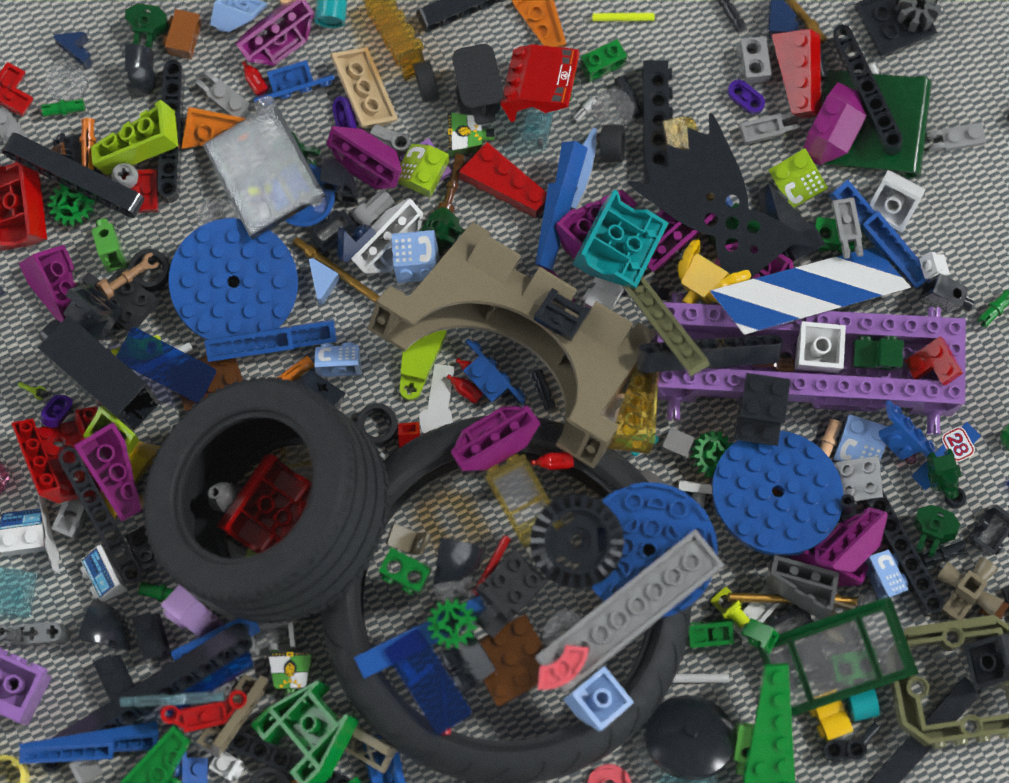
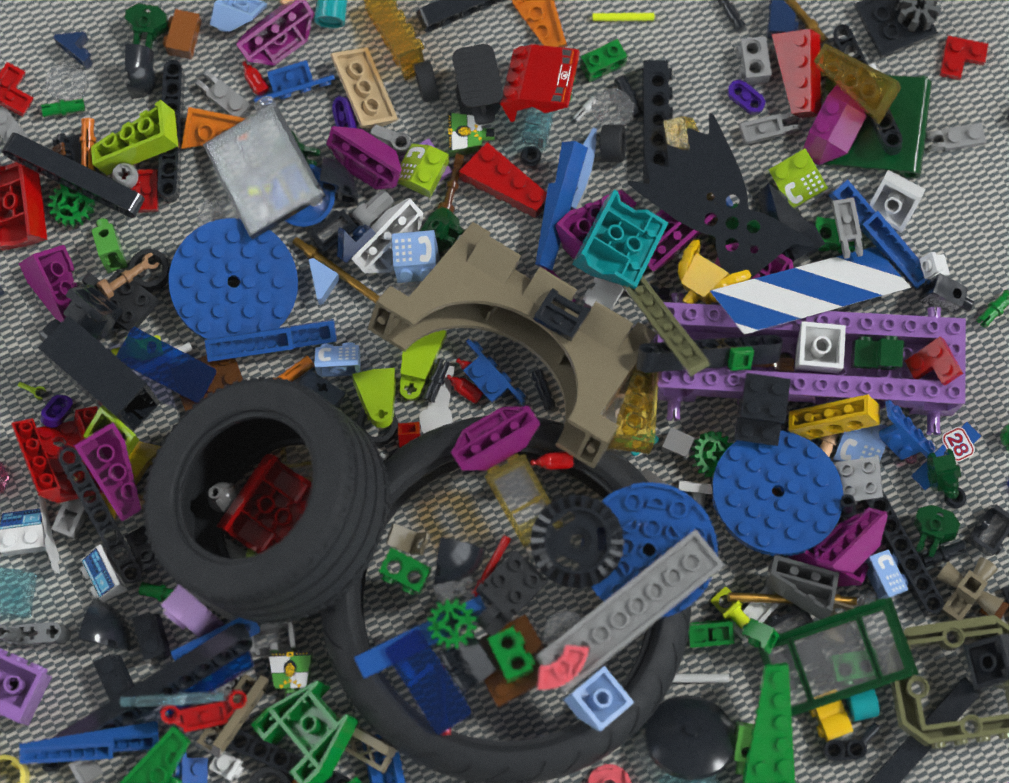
(377, 394): none -> lime piece
(436, 380): none -> black pin
(507, 656): none -> green brick
(530, 150): none -> black plate
(740, 358): none -> green tile
(835, 417): none -> yellow brick
(862, 83): none -> clear yellow wedge
(959, 51): none -> red plate

